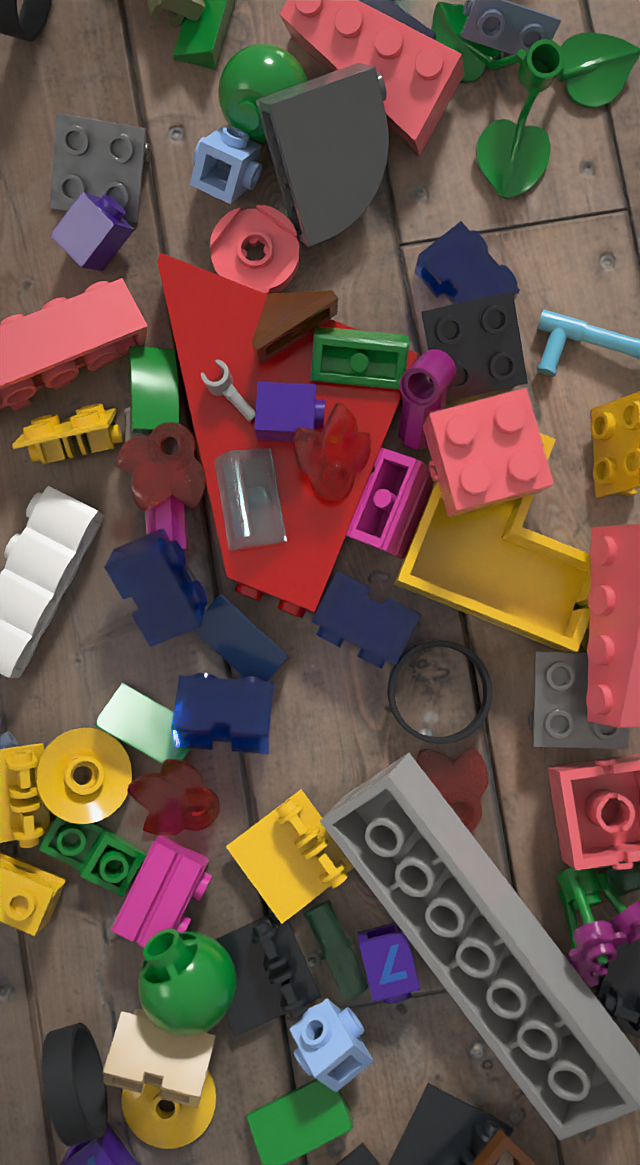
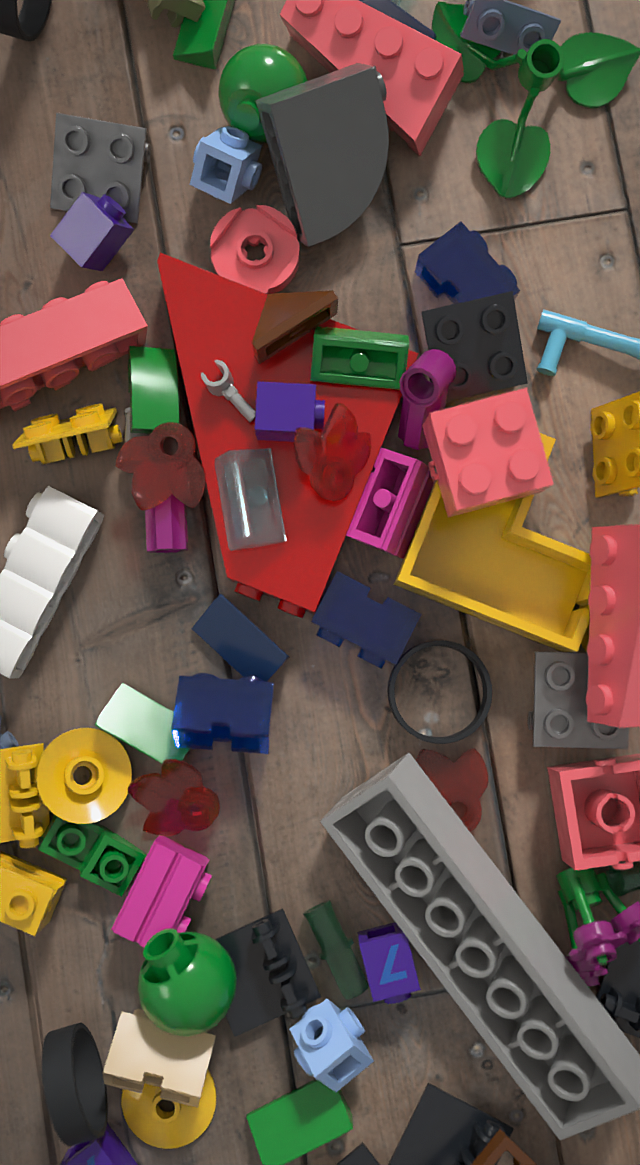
(157, 580): clear blue brick -> none
(290, 856): yellow hinge -> none

